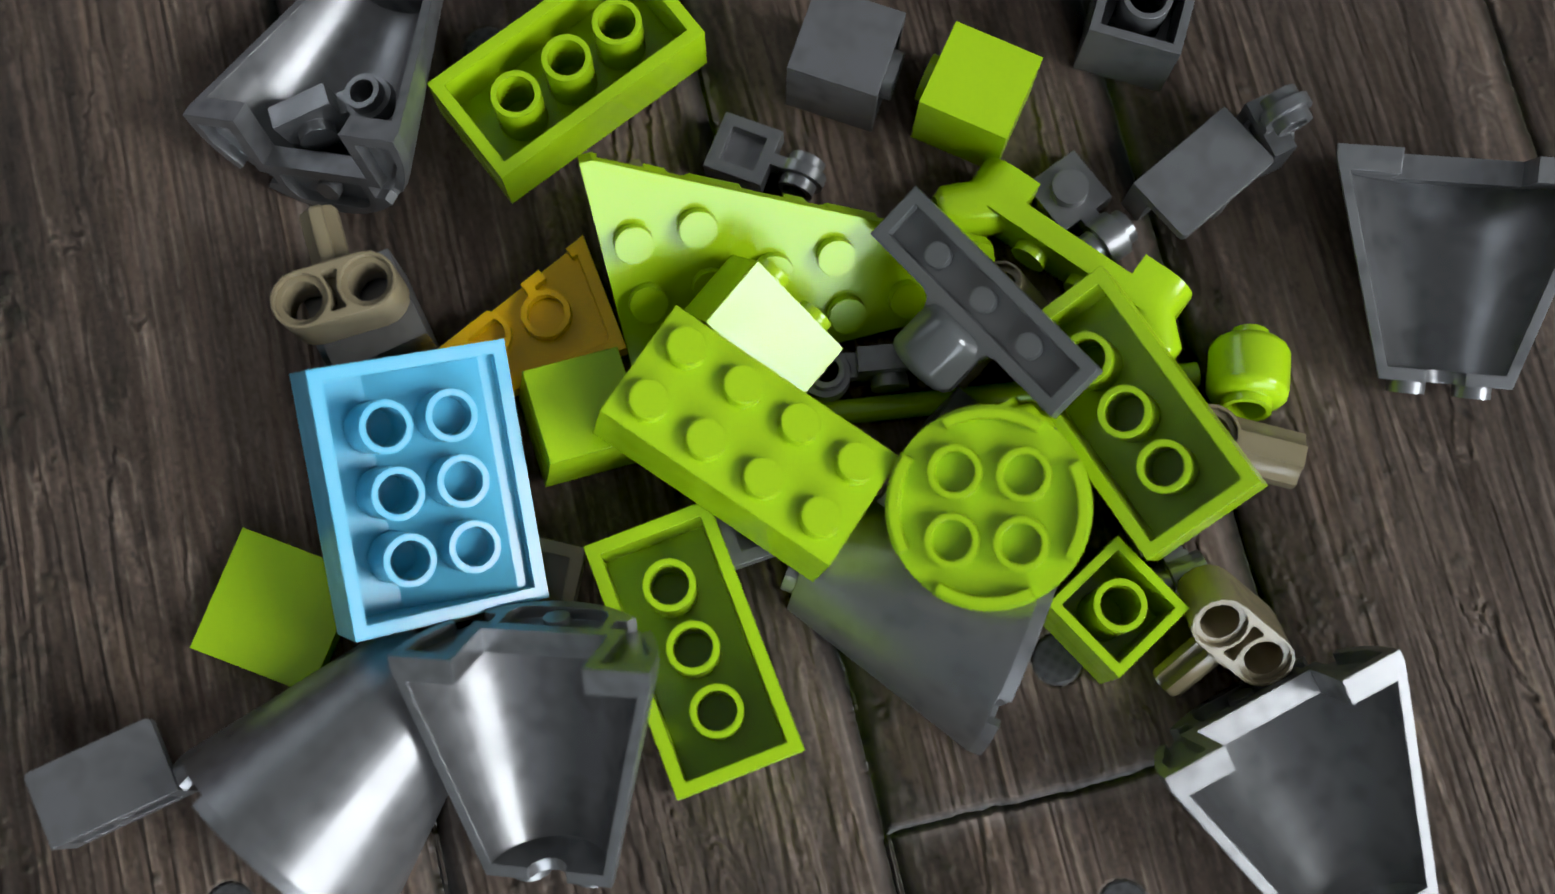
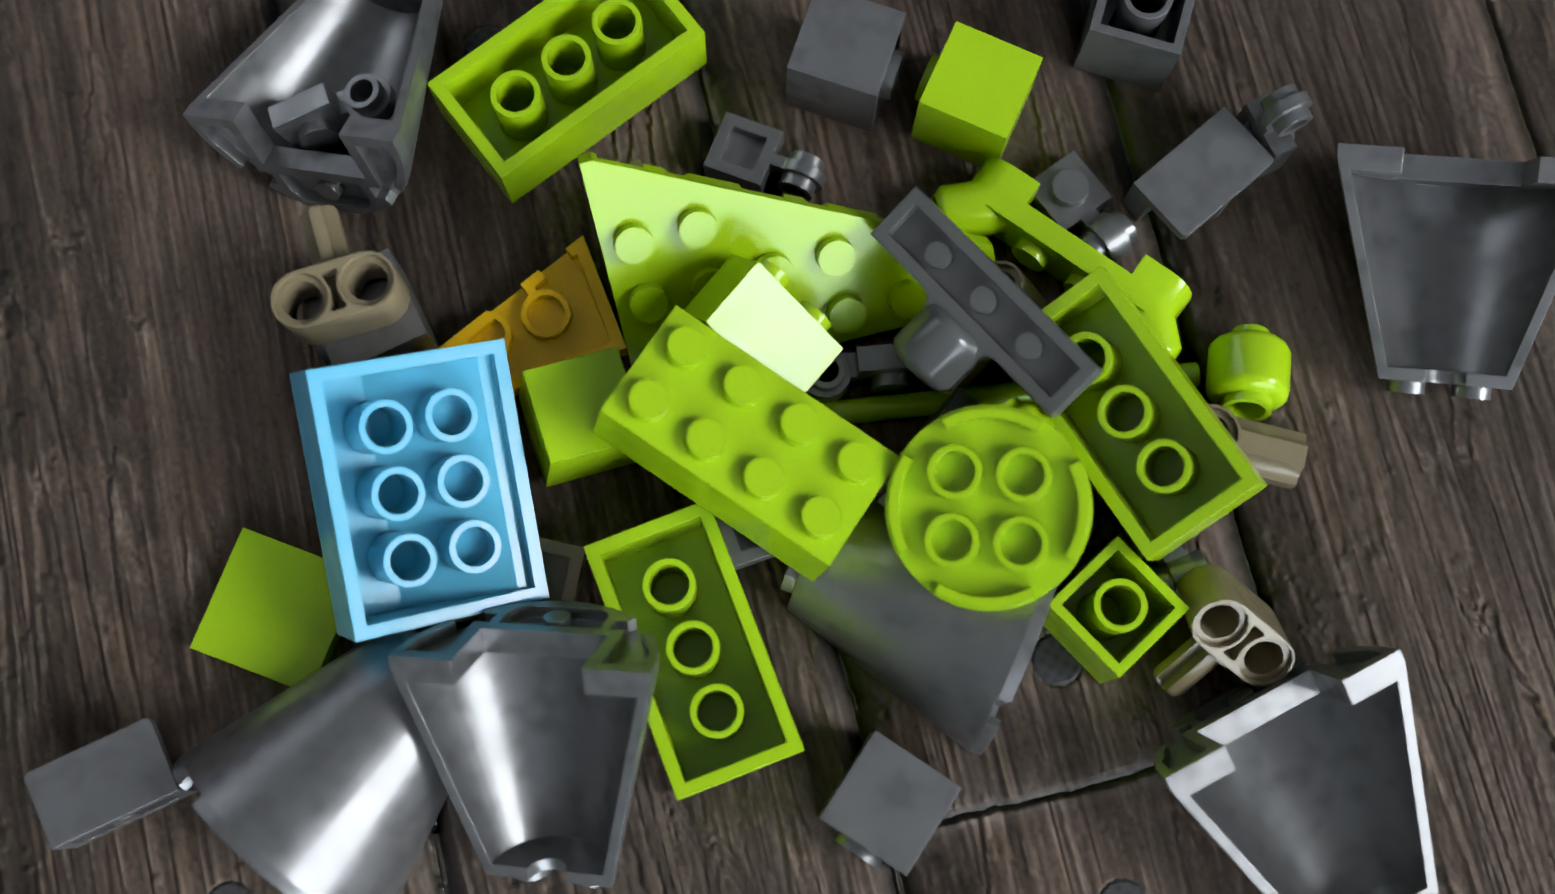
(888, 804): none -> flat silver head

